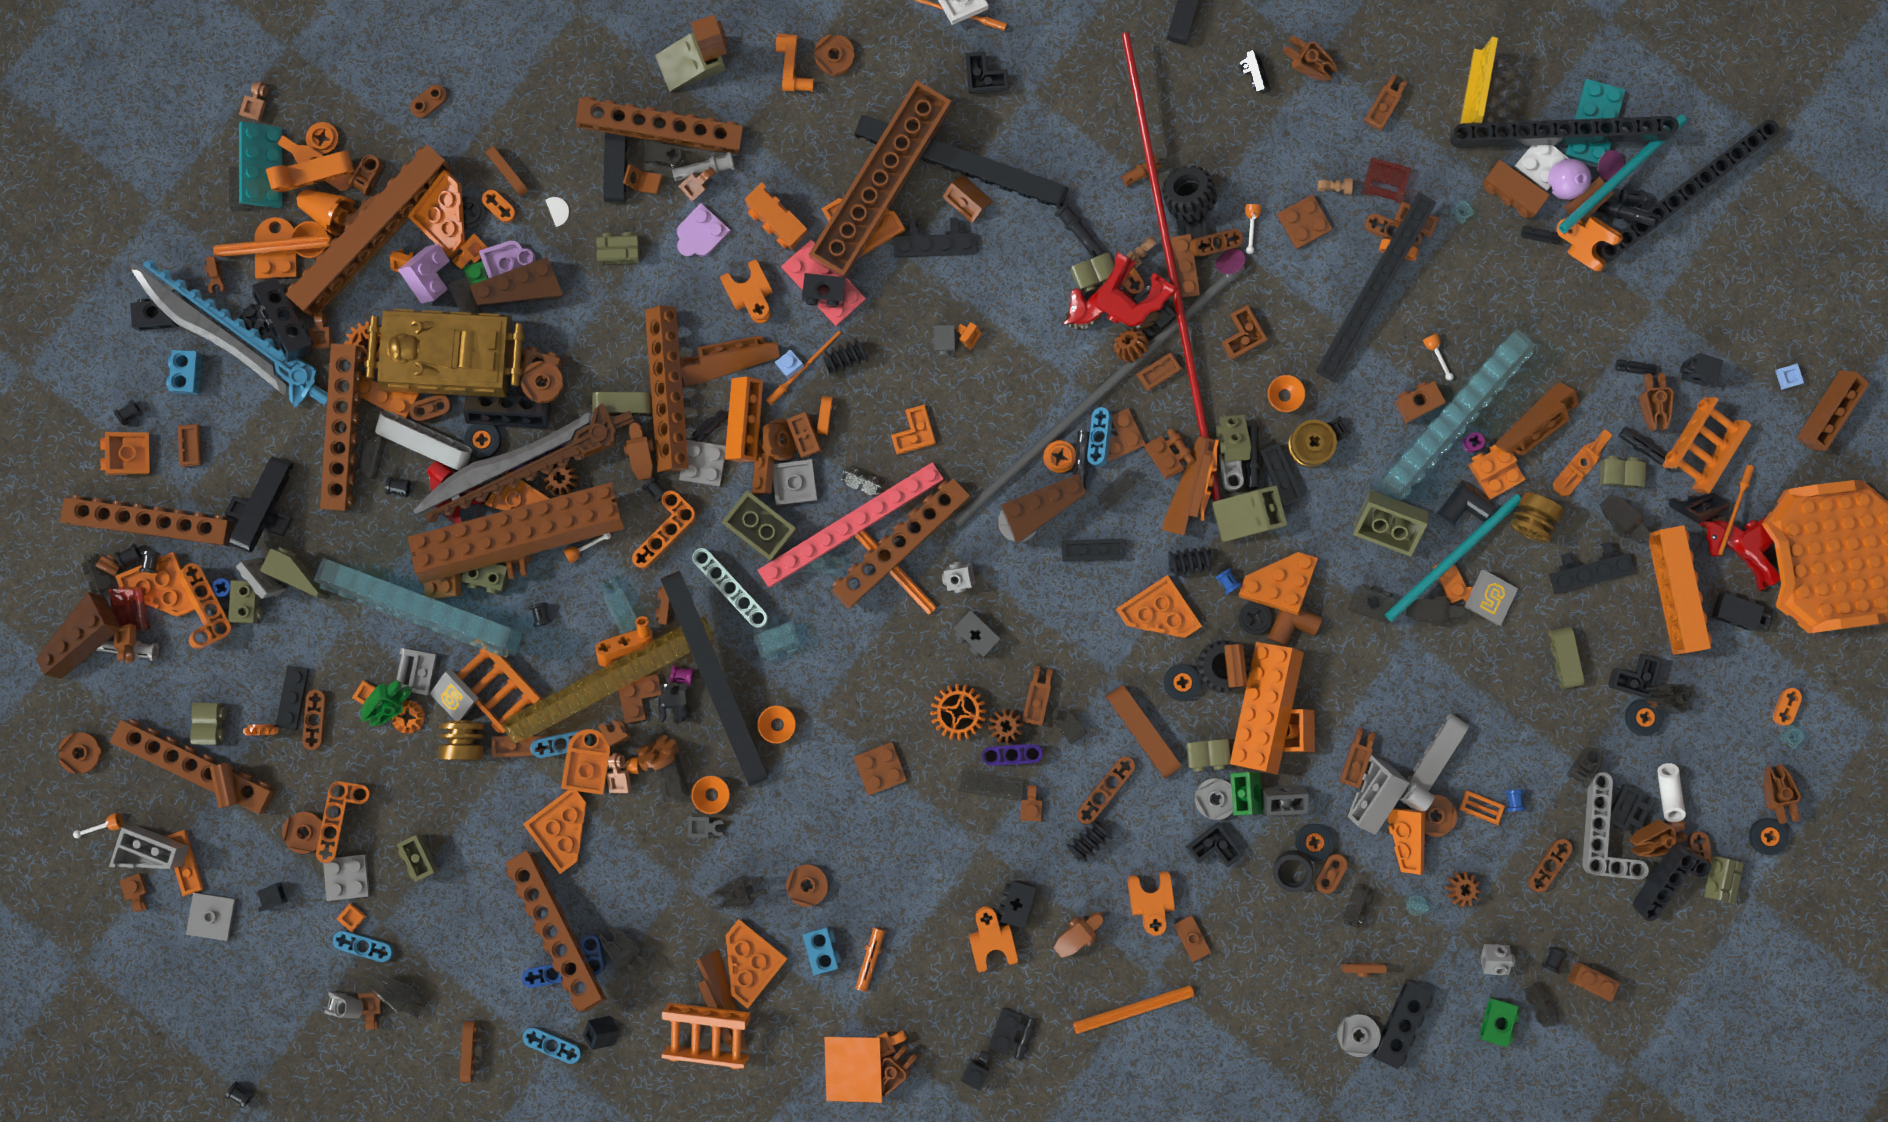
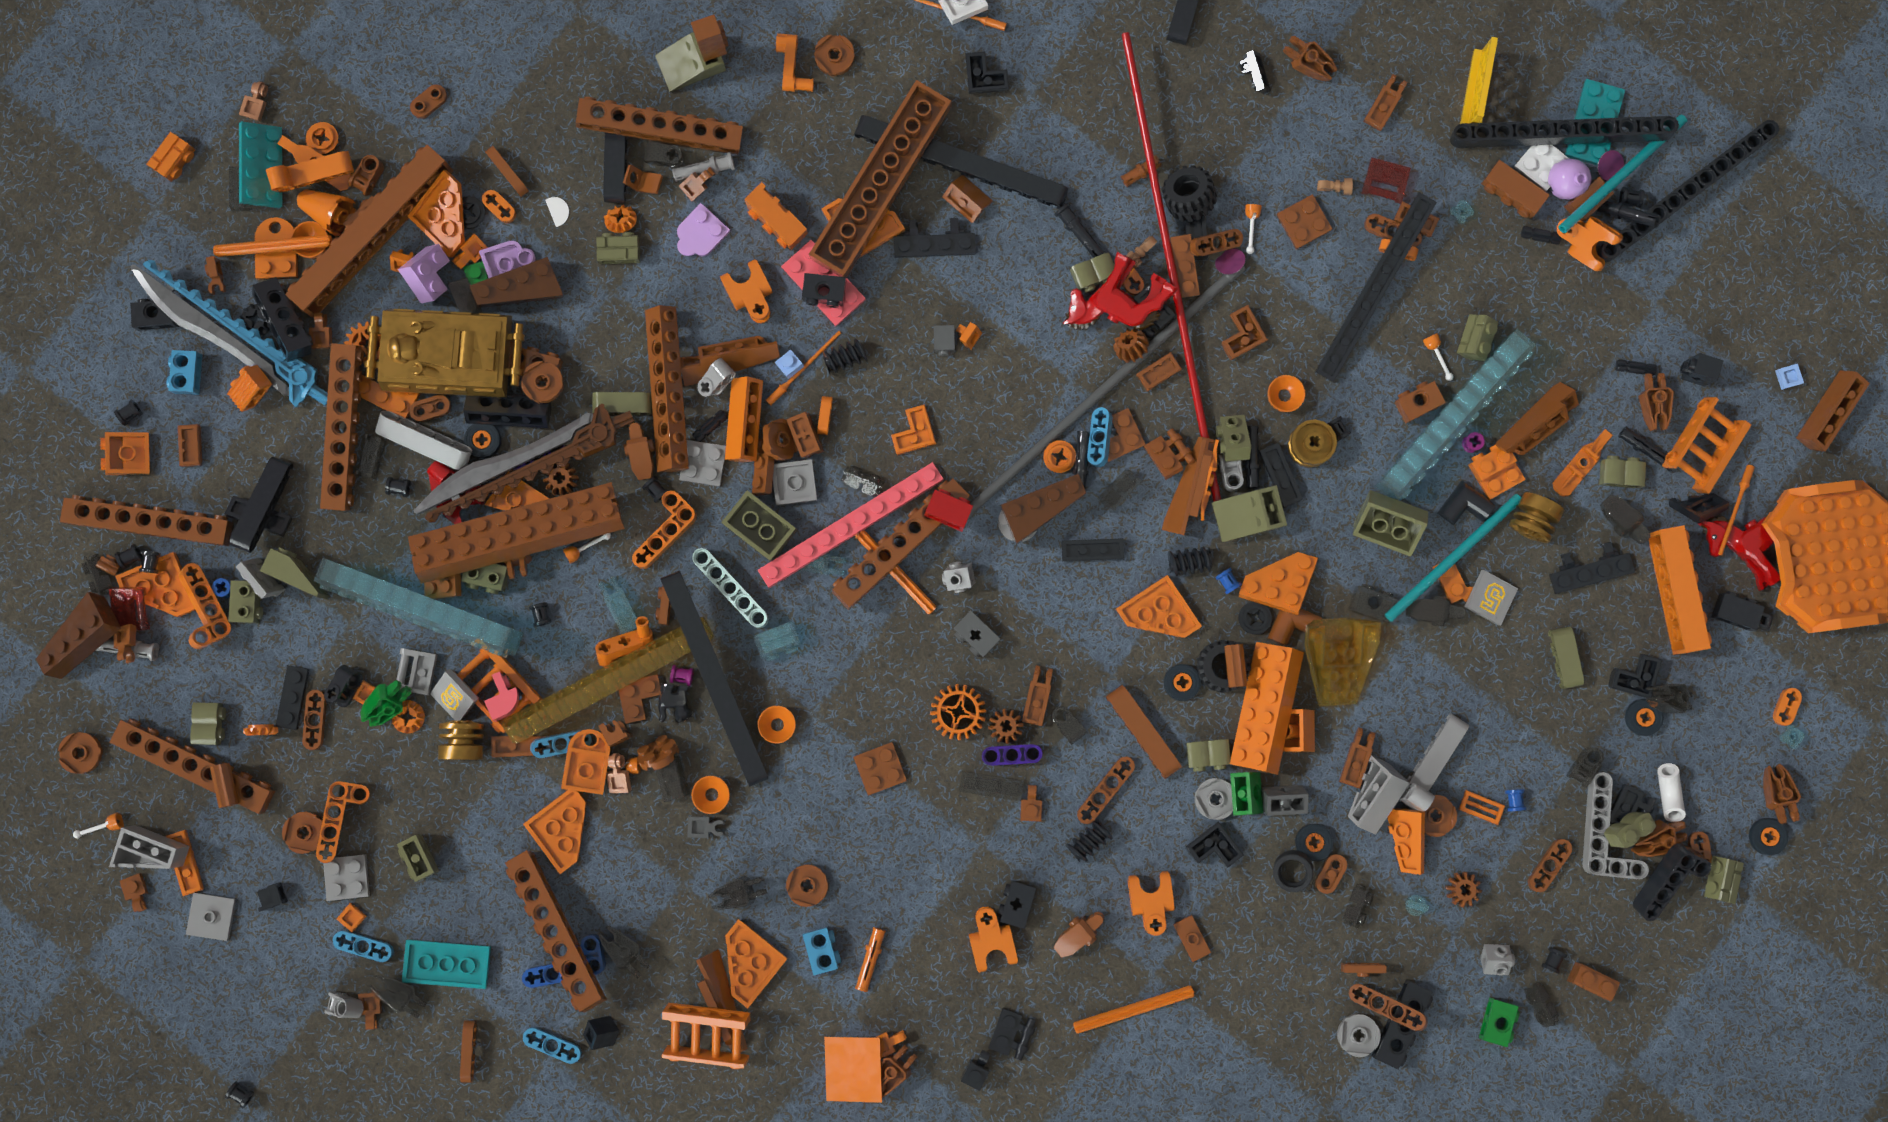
(171, 157): none -> orange brick
(249, 387): none -> orange brick
(345, 684): none -> black piece
(446, 964): none -> teal plate
(504, 703): none -> coral brick
(624, 224): none -> orange gear
(716, 378): none -> light grey piece
(948, 509): none -> red brick
(1340, 657): none -> clear yellow wedge
(1388, 1006): none -> dark orange beam
(1477, 337): none -> olive brick
(1630, 829): none -> olive brick

